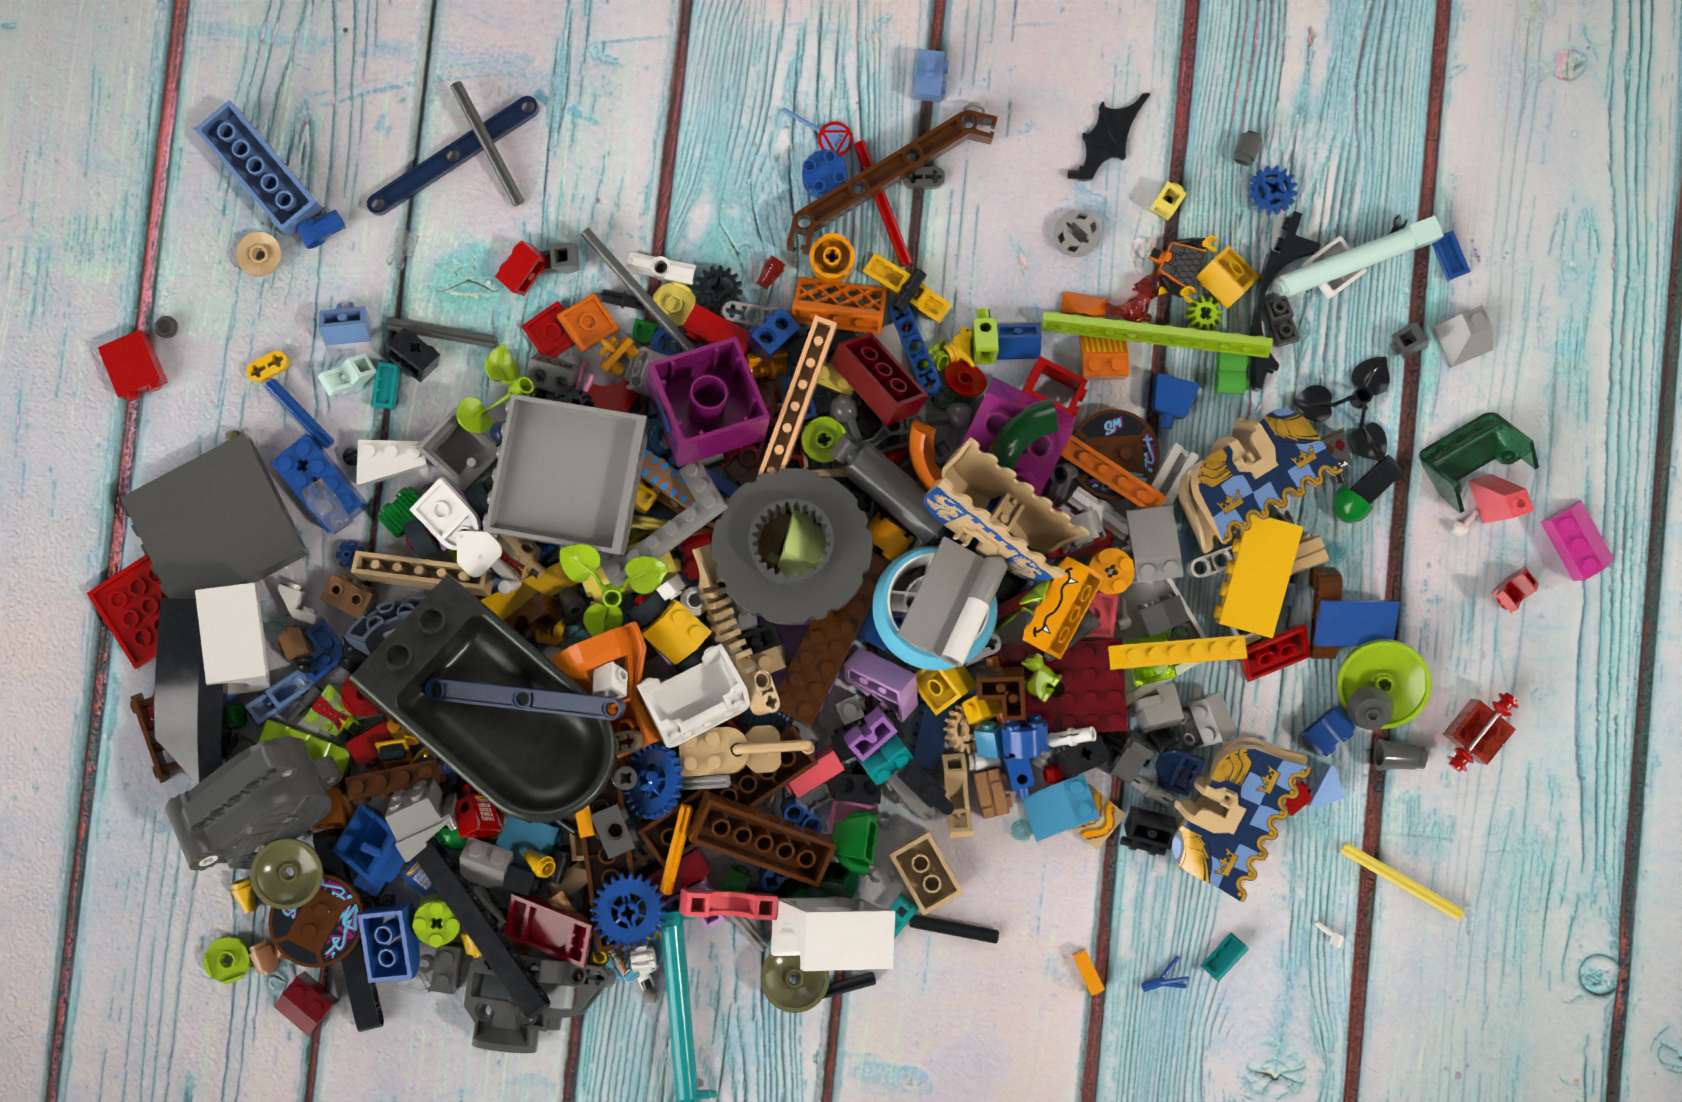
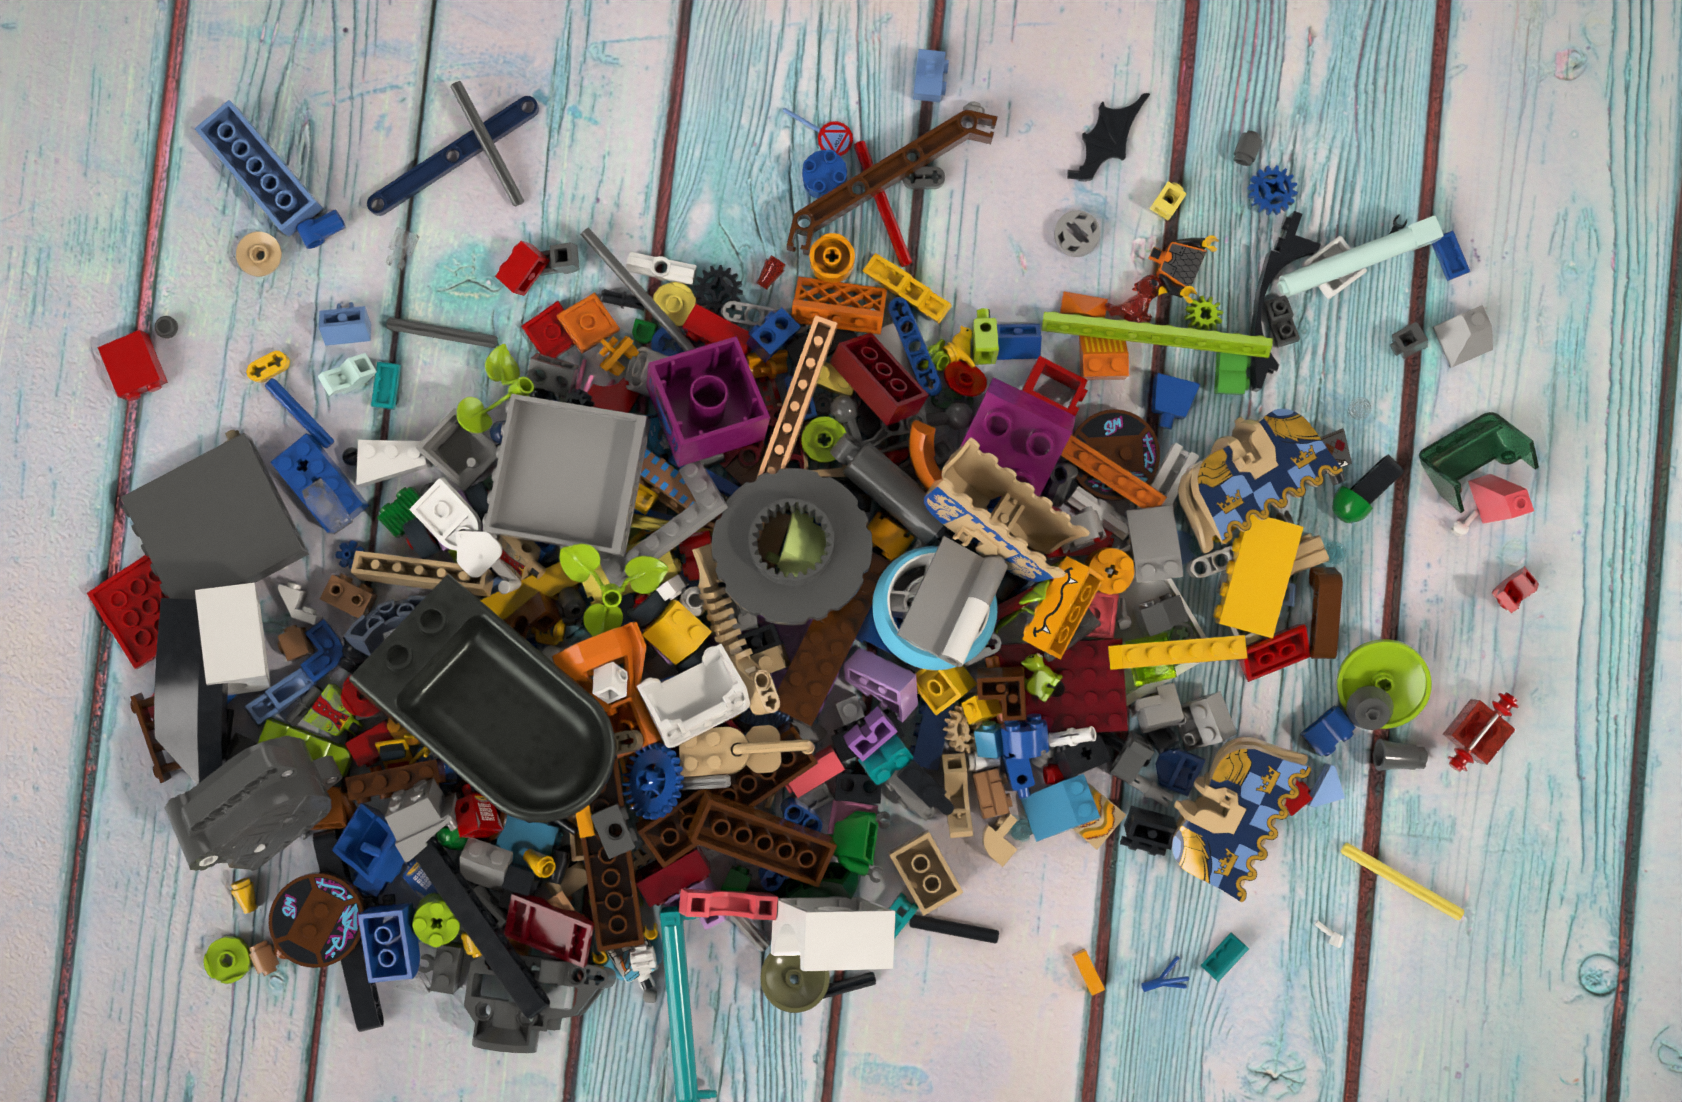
(236, 716): green tile -> none
(274, 884): olive dish -> none
(304, 669): black hinge -> none
(306, 1003): dark red slope -> none
(412, 354): black brick -> none
(539, 699): dark blue beam -> none
(626, 776): dark grey wheel -> none
(632, 933): blue gear -> none
(676, 849): light orange axle -> none
(909, 290): black pin -> none
(994, 841): none -> tan brick
(1023, 430): dark green brick -> none
(1227, 277): yellow slope -> none
(1355, 621): blue tile -> none
(1372, 380): black plant -> none
(1577, 541): dark pink slope -> none

